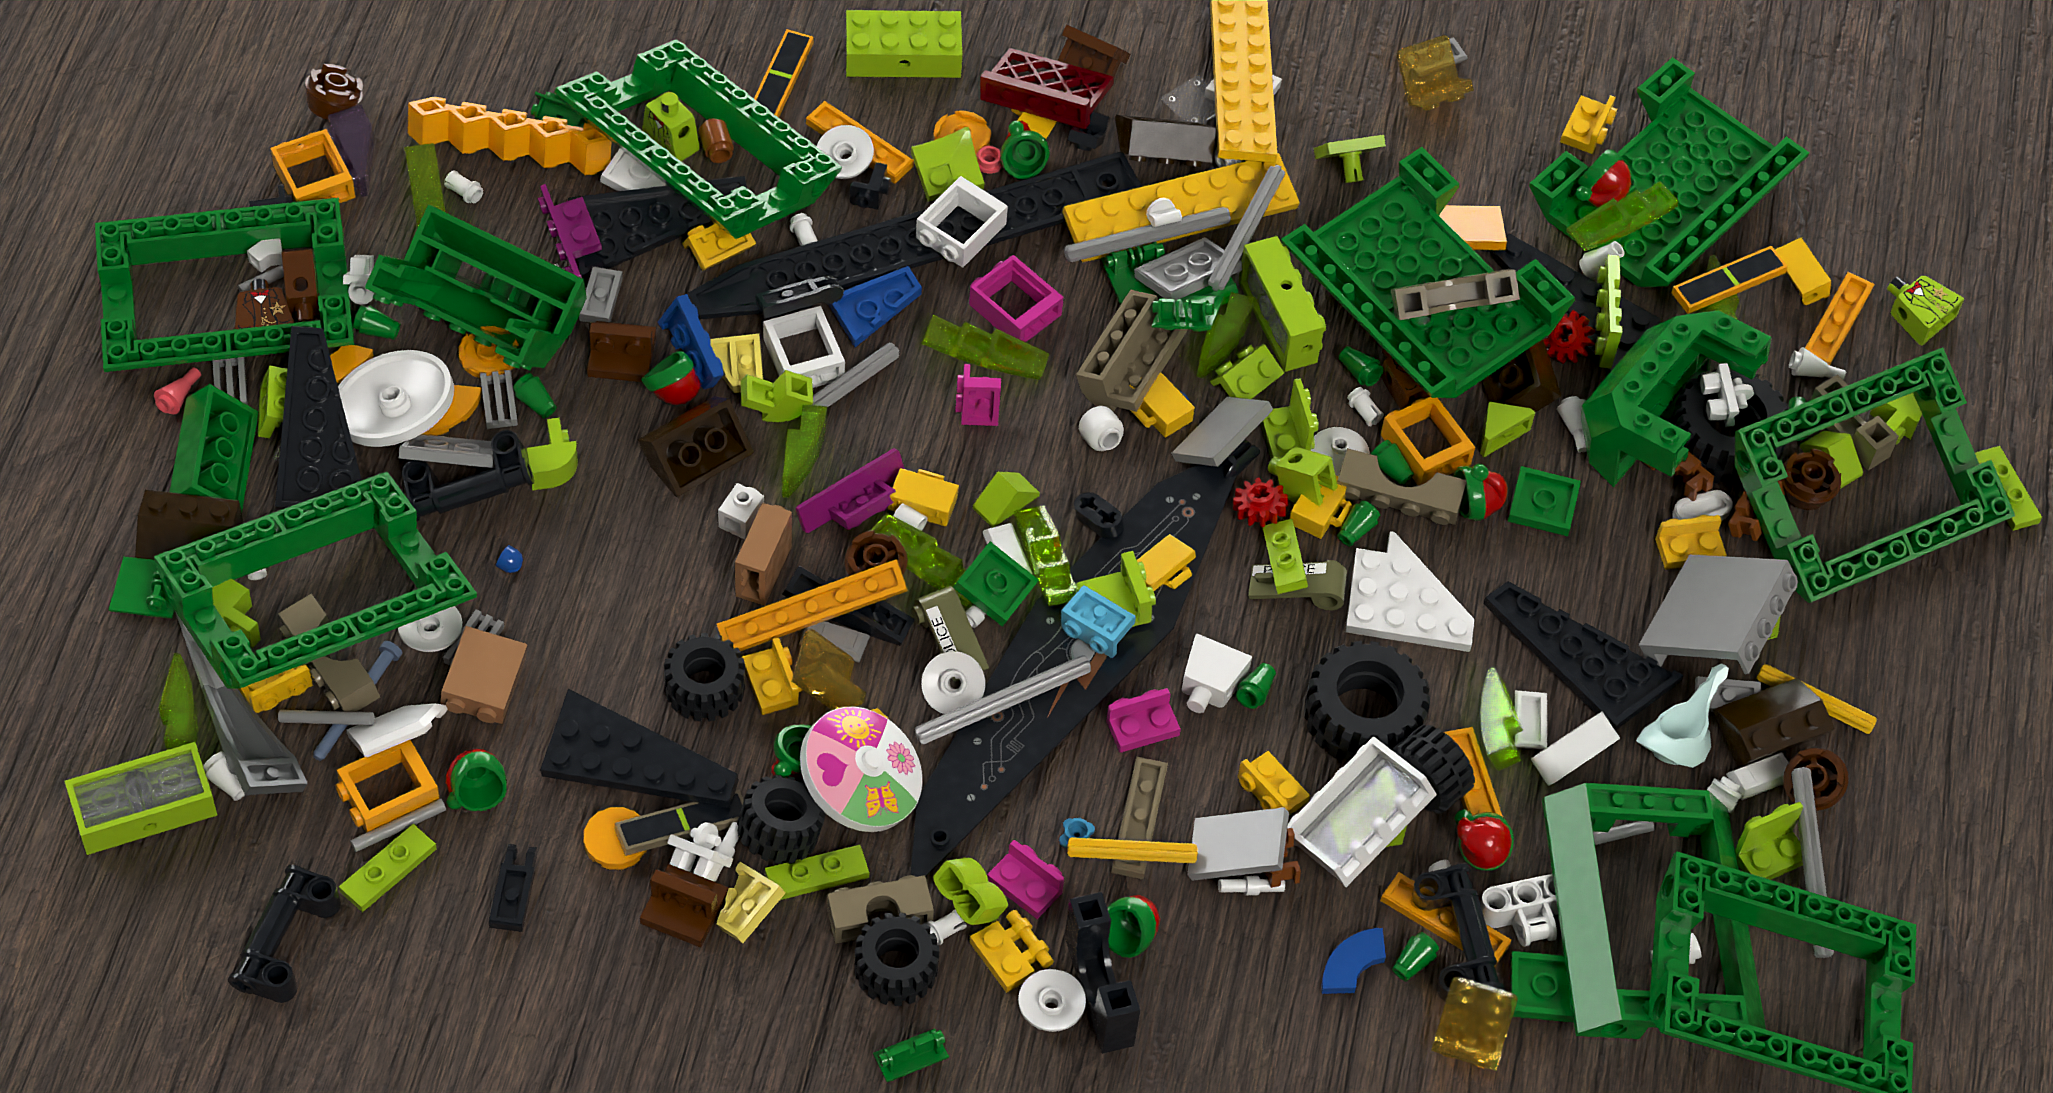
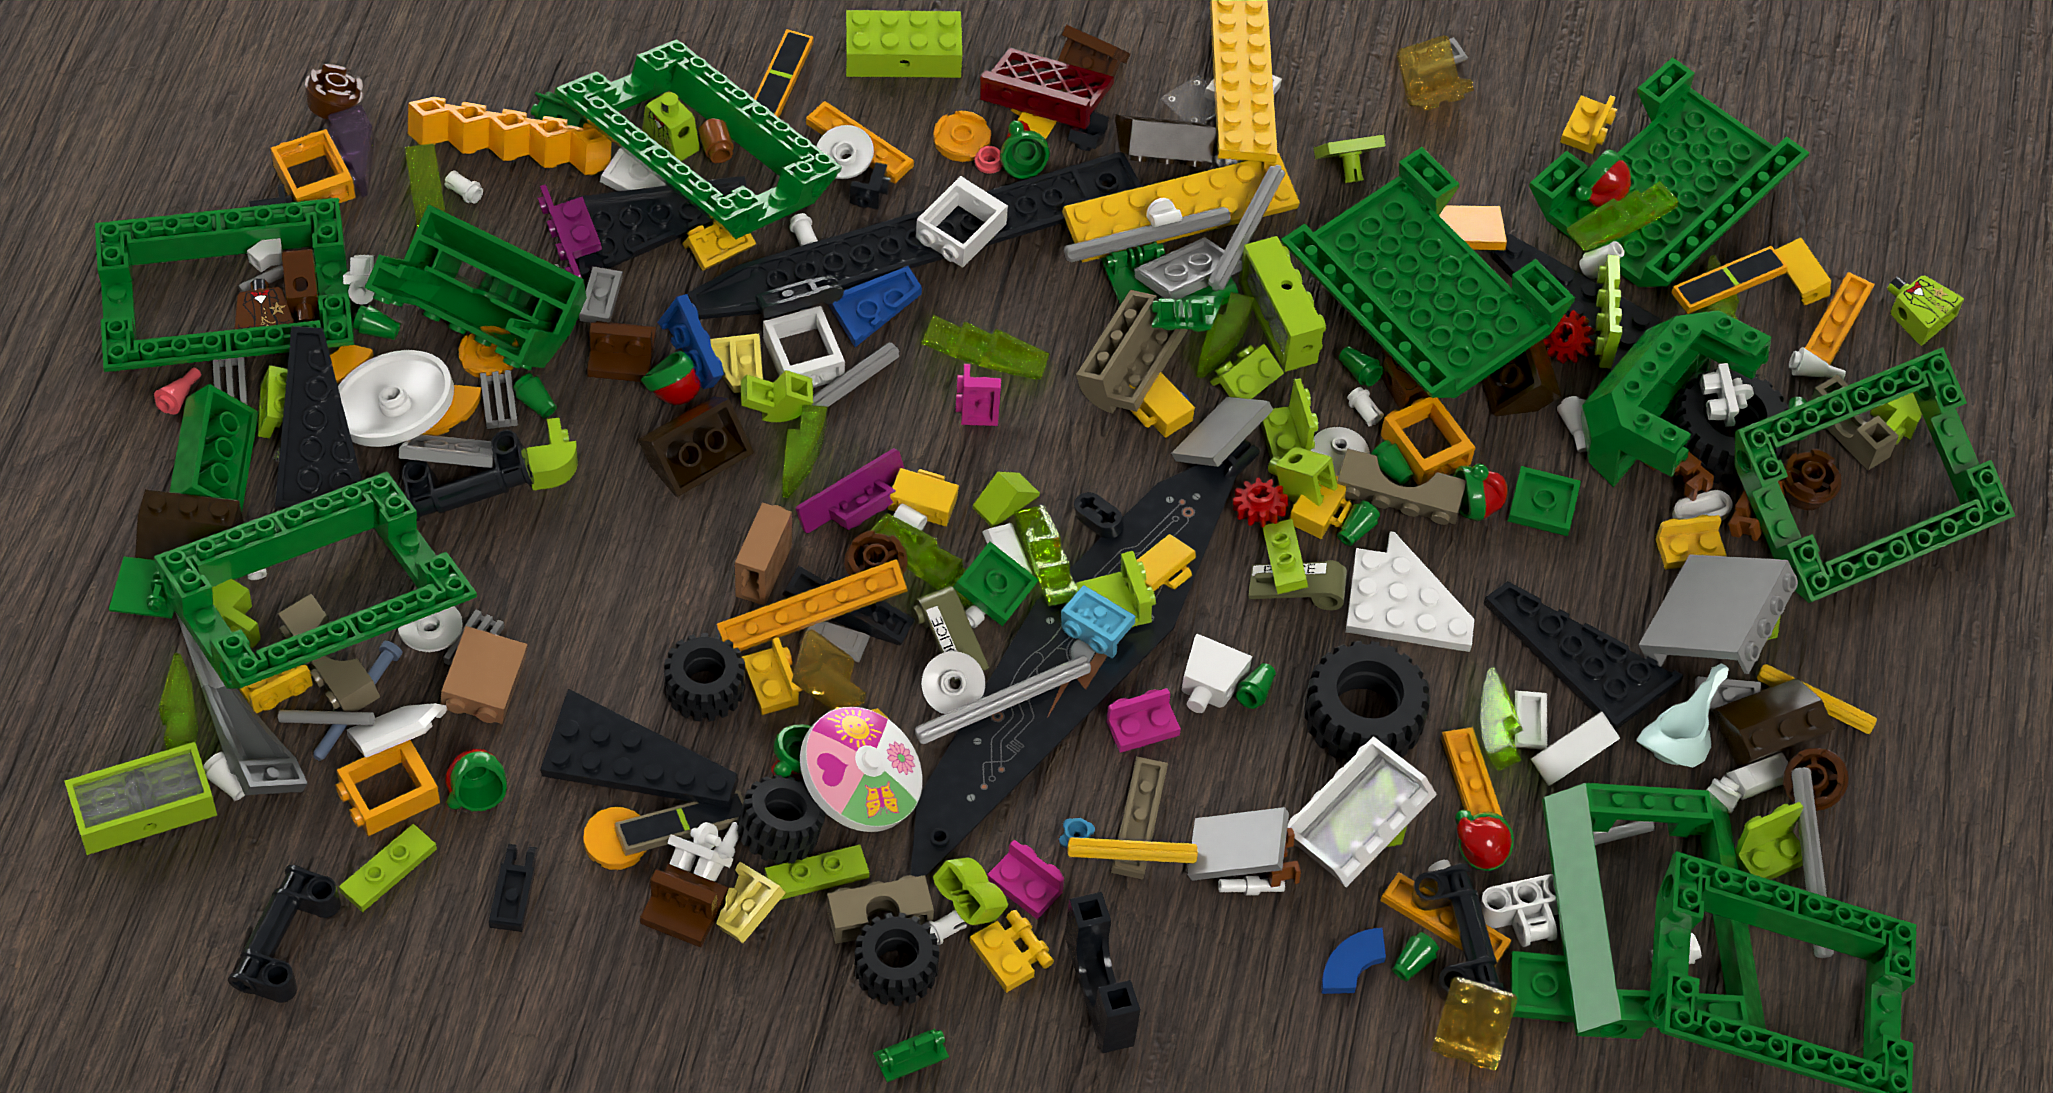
(398, 825): light grey bar -> none
(510, 560): blue hinge -> none
(740, 510): white brick -> none
(944, 161): lime plate -> none
(1029, 324): dark pink window -> none
(1053, 987): white dish -> none
(1101, 428): white head -> none
(1133, 925): green piece -> none
(1272, 784): yellow bracket -> none
(1441, 762): black tyre -> none
(1455, 294): dark tan arch -> none
(1504, 424): lime slope -> none
(1843, 451): lime slope -> none
(2024, 508): lime plate -> none

